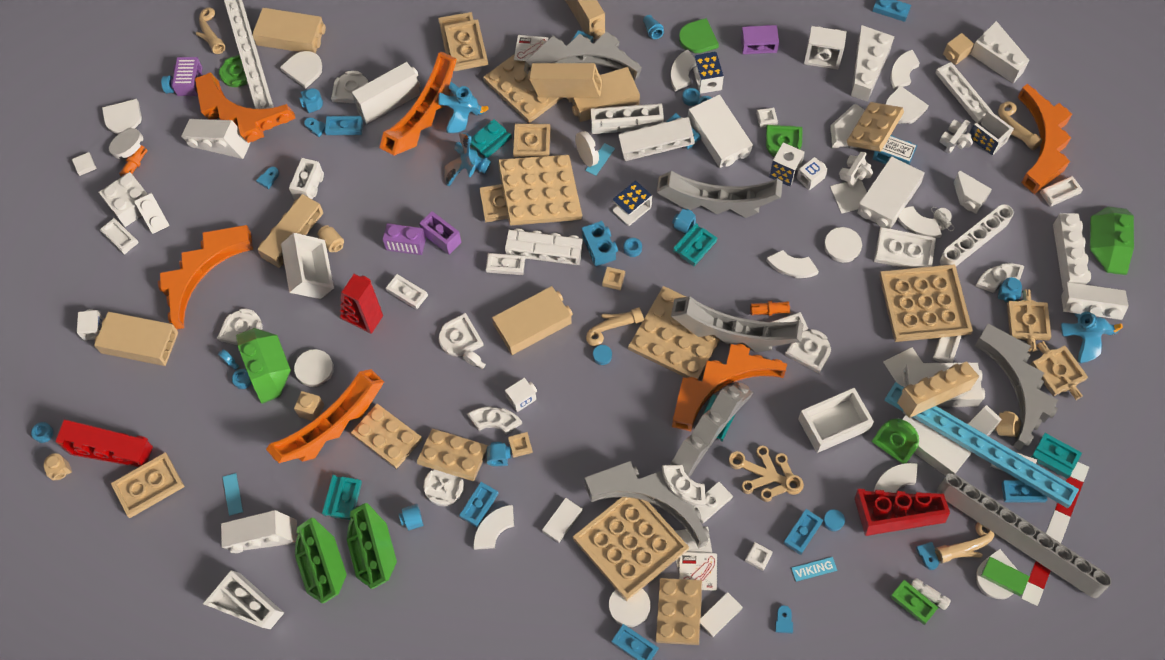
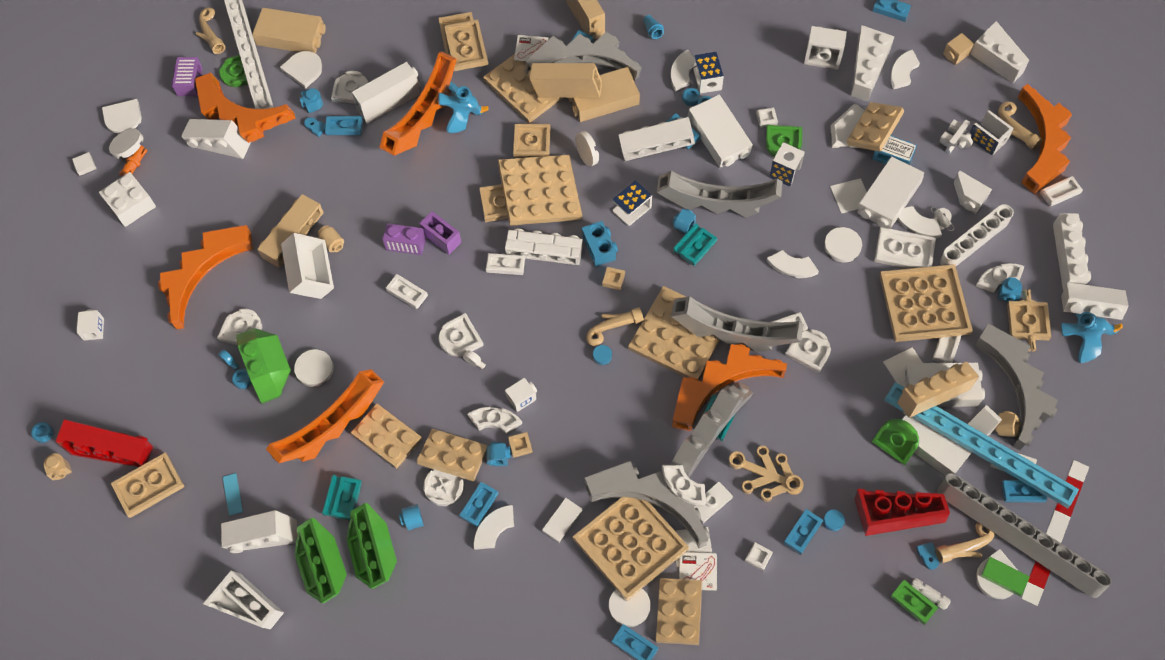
(119, 236): white tile -> none
(136, 338): tan brick -> none
(151, 212): white plate -> none
(166, 84): dark azure tile -> none
(267, 179): dark azure piece -> none
(306, 179): white brick -> none
(309, 406): tan brick -> none
(360, 304): red wedge -> none
(468, 160): dark azure animal -> none
(490, 138): teal plate -> none
(532, 320): tan brick -> none
(604, 153): medium azure sticker -> none
(625, 118): white brick -> none
(632, 247): dark azure tile -> none
(698, 37): bright green tile -> none
(720, 614): white tile -> none
(759, 39): medium lavender brick -> none
(769, 308): orange pin -> none
(784, 624): dark azure piece -> none
(812, 173): white brick -> none
(814, 569): medium azure sticker -> none
(835, 420): white piece -> none
(859, 170): white hips -> none
(897, 477): white tile -> none
(912, 106): white tile -> none
(963, 91): white plate -> none
(1056, 455): teal plate -> none
(1060, 370): tan plate -> none
(1112, 238): bright green wedge -> none

